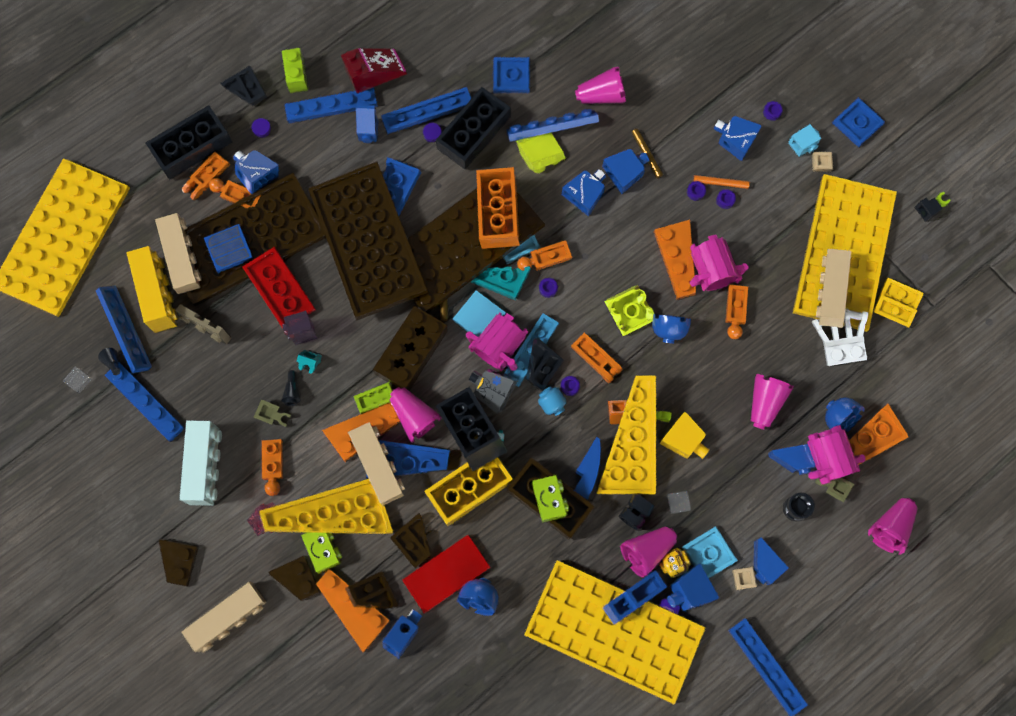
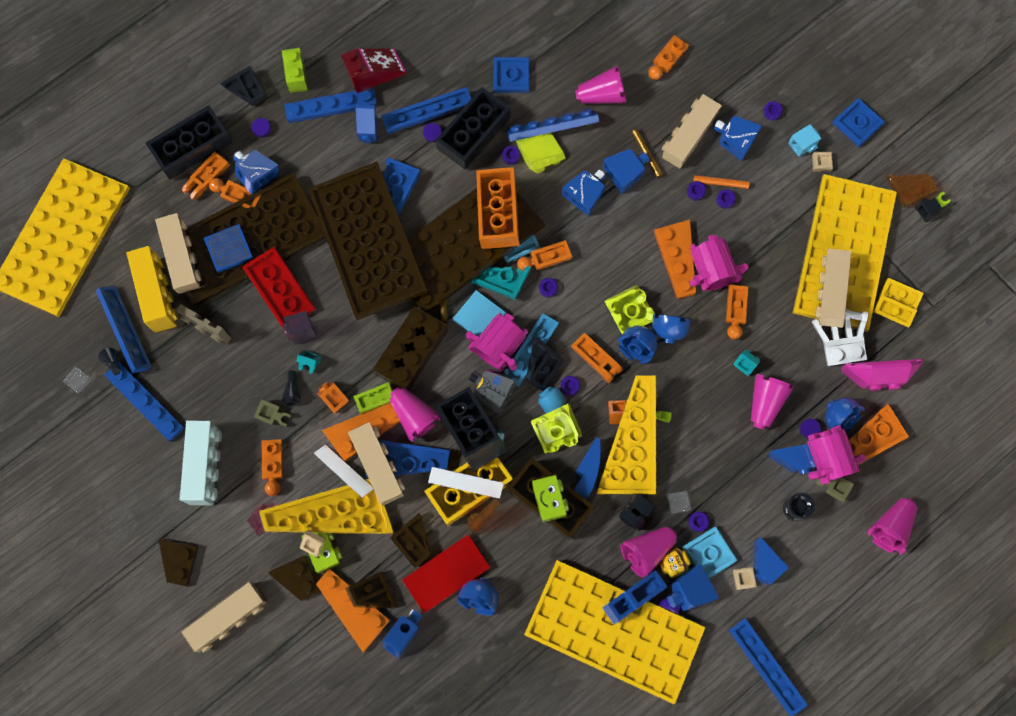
(312, 543): none -> tan tile
(332, 396): none -> orange bracket
(343, 470): none -> white sticker
(465, 482): none -> white sticker
(476, 520): none -> clear orange wing
(511, 155): none -> dark purple tile
(557, 429): none -> neon yellow slope
(638, 343): none -> blue cylinder
(667, 57): none -> orange plate
(685, 438): yellow torso -> none
(691, 131): none -> tan brick
(698, 521): none -> dark purple tile
(746, 362): none -> teal tile
(809, 427): none -> dark purple tile
(882, 373): none -> dark pink wedge
(912, 187): none -> clear orange wing

